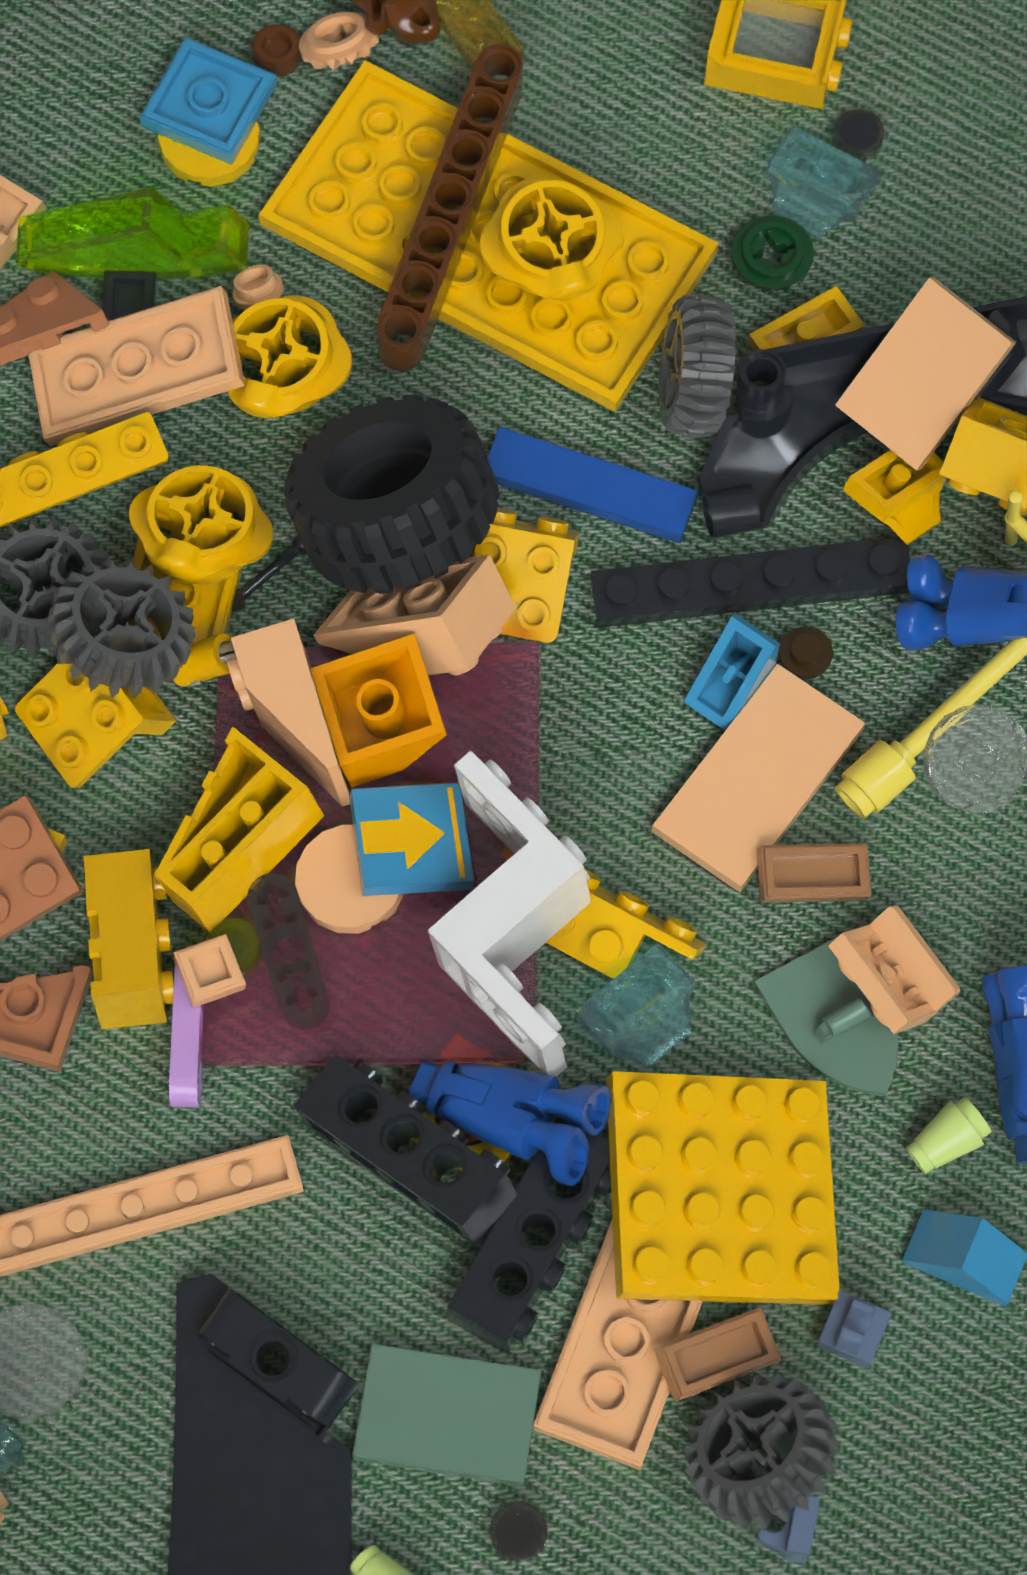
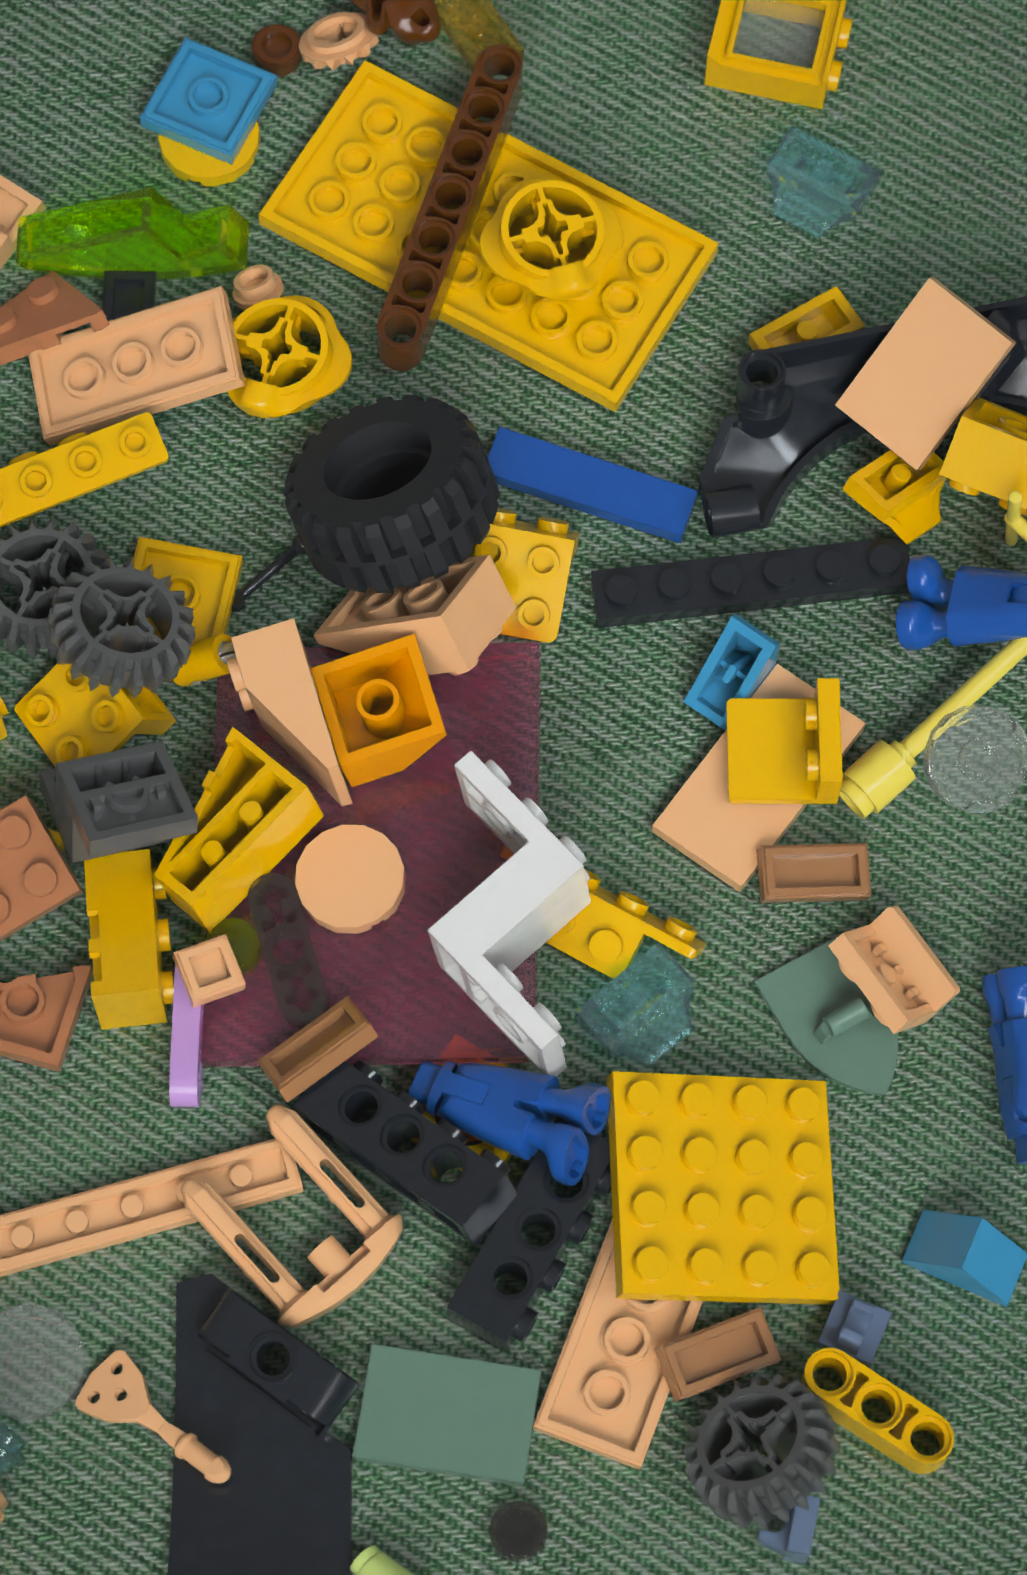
(118, 801): none -> dark grey bracket
(139, 1409): none -> light nougat piece
(208, 547): yellow piece -> none
(317, 1049): none -> medium nougat tile
(342, 1272): none -> light nougat piece
(411, 839): dark azure tile -> none
(697, 366): dark grey gear -> none
(781, 235): dark green gear -> none
(785, 748): none -> yellow bracket
(806, 652): dark brown plate -> none
(859, 134): tile -> none
(907, 1413): none -> yellow beam
(949, 1135): yellowish green cone -> none

